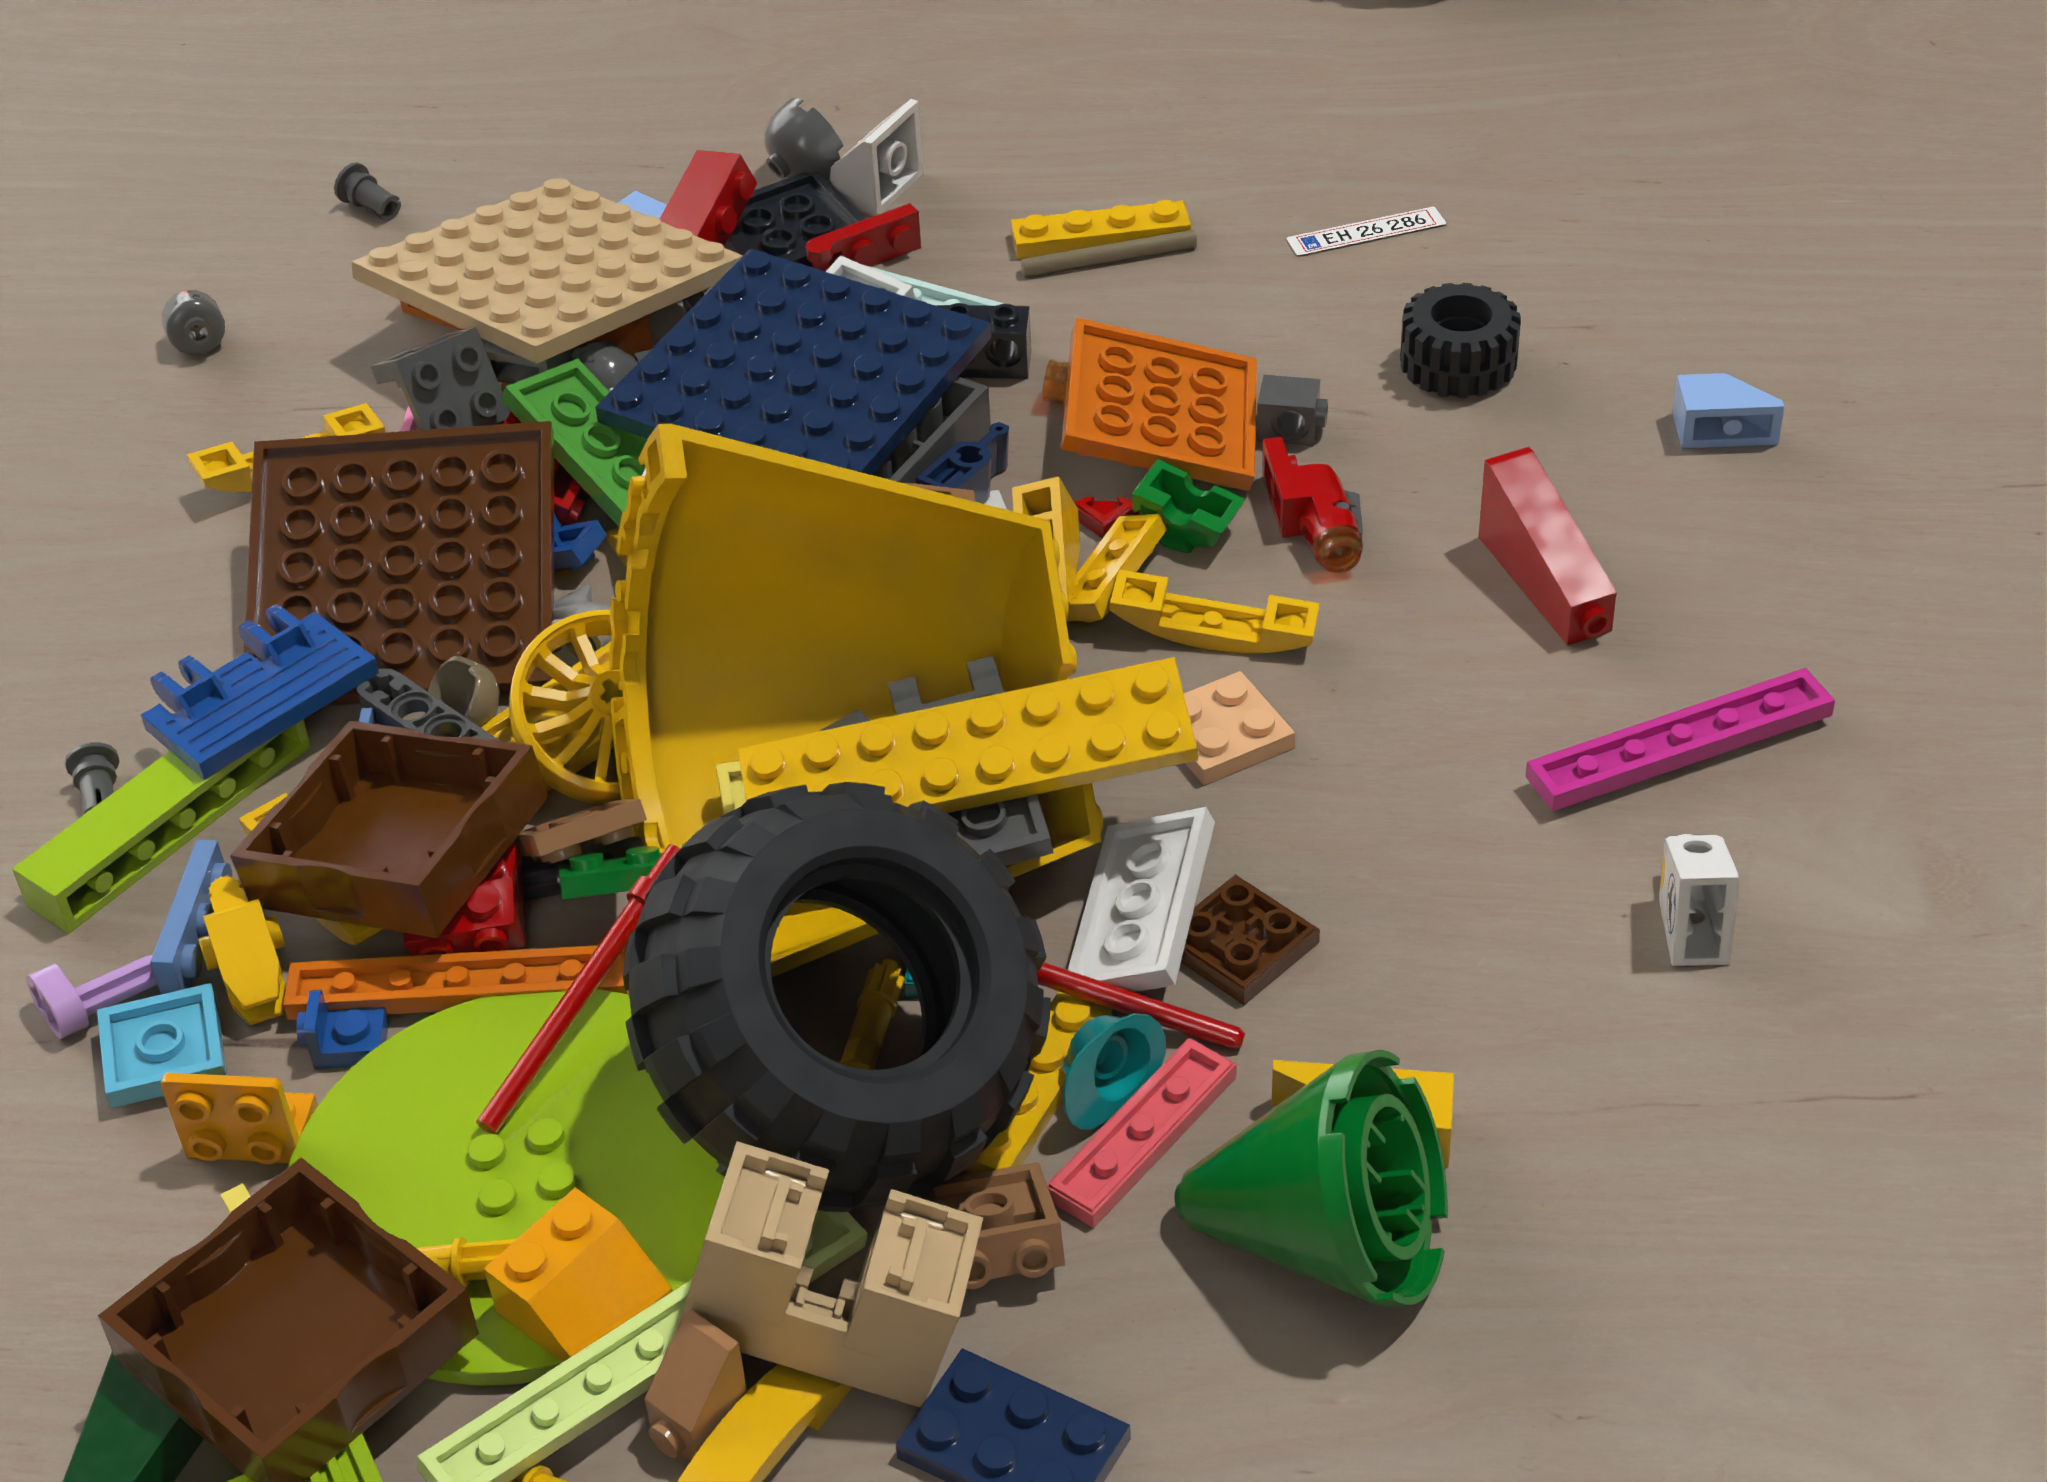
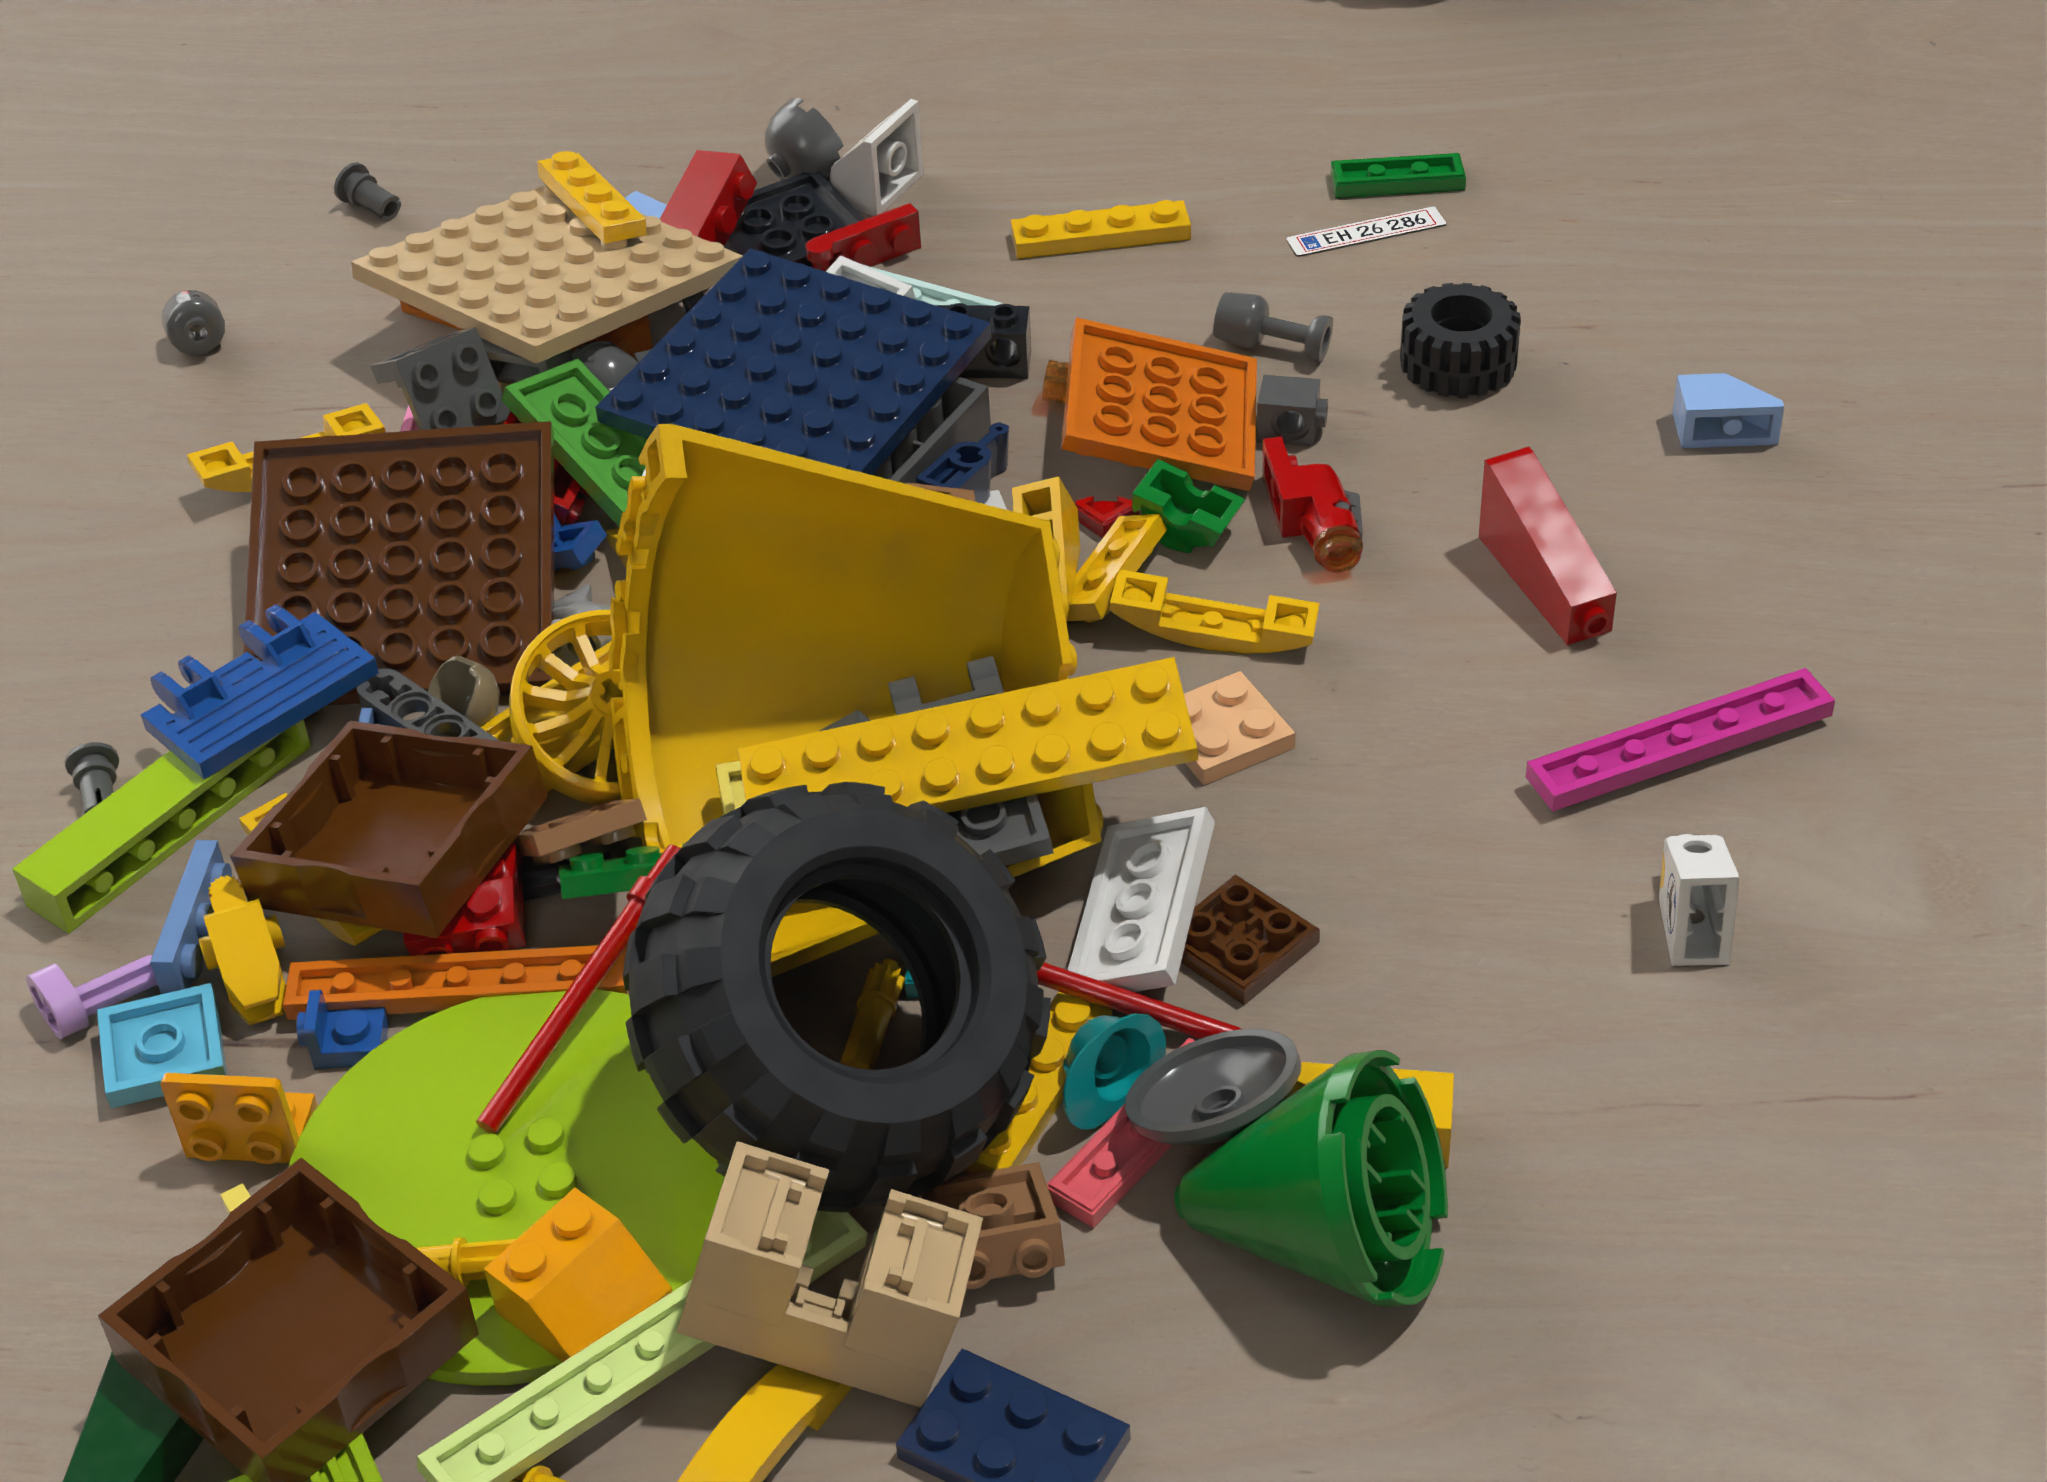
(591, 197): none -> yellow plate
(693, 1387): medium nougat slope -> none
(1108, 253): dark tan bar -> none
(1213, 1087): none -> dark grey dish
(1245, 320): none -> dark grey piece
(1398, 175): none -> green tile

